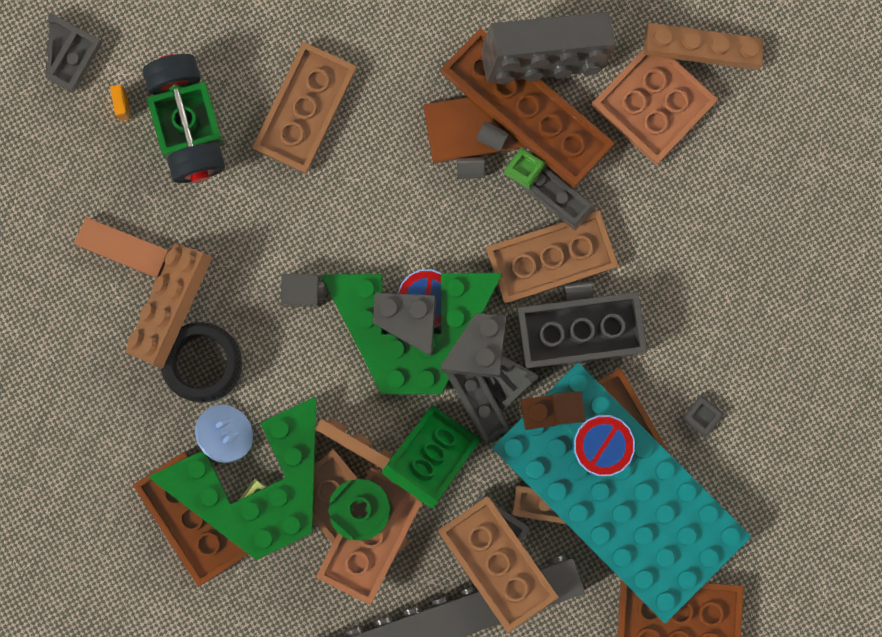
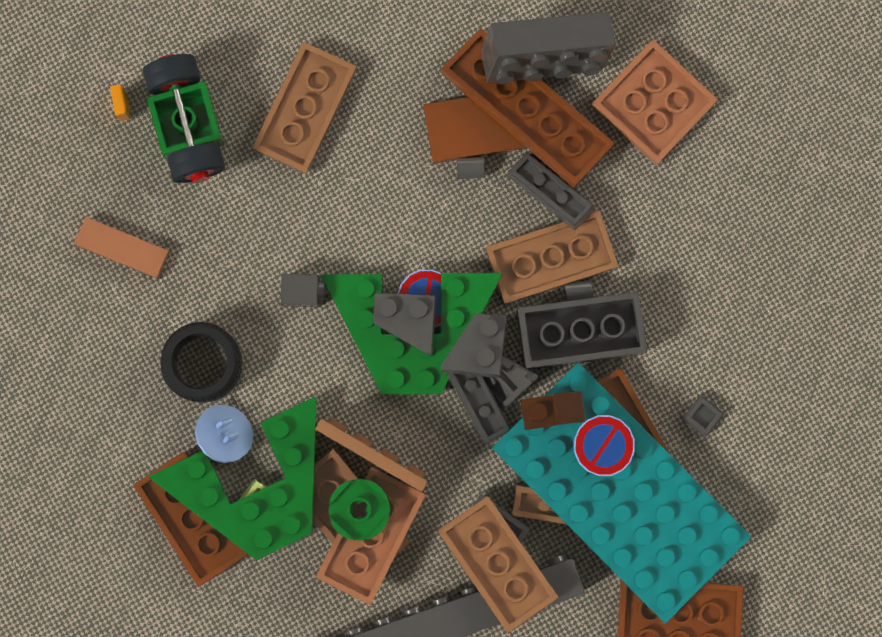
(69, 53): dark grey wing -> none
(168, 305): medium nougat plate -> none
(431, 456): green plate -> none
(492, 136): dark grey hinge -> none
(525, 168): bright green tile -> none
(703, 46): medium nougat plate -> none

